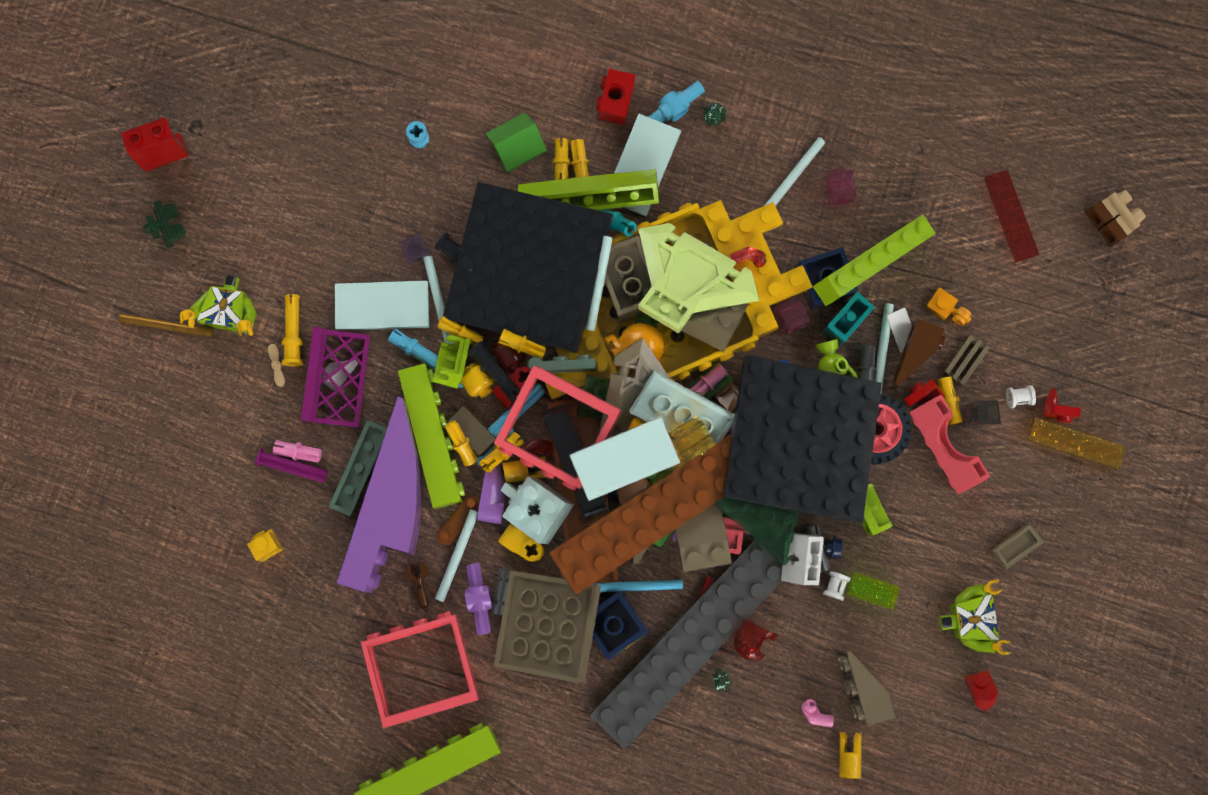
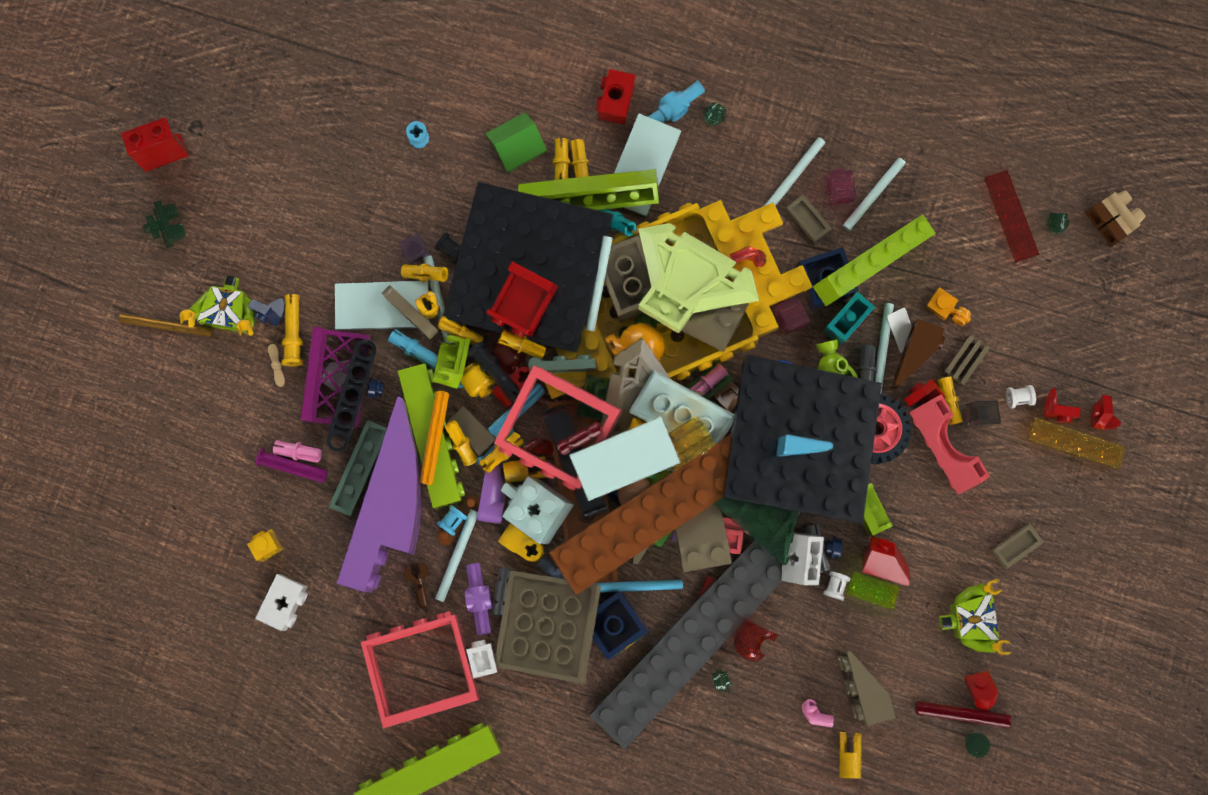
(268, 313): none -> dark blue plate
(271, 611): none -> white brick
(357, 386): none -> black beam
(374, 388): none -> dark blue plate
(409, 312): none -> dark tan beam
(424, 272): none -> yellow pin
(431, 299): none -> yellow hinge
(434, 437): none -> light orange axle
(452, 520): none -> medium azure bush
(481, 659): none -> white bracket
(522, 300): none -> red panel
(549, 568): none -> sand blue arm
(580, 438): none -> dark red axle
(797, 445): none -> medium azure slope
(808, 219): none -> dark tan tile
(874, 193): none -> light aqua bar
(885, 561): none -> slope
(963, 714): none -> dark red axle
(977, 745): none -> clear green plate
(1057, 222): none -> clear green plate
(1102, 414): none -> red plate

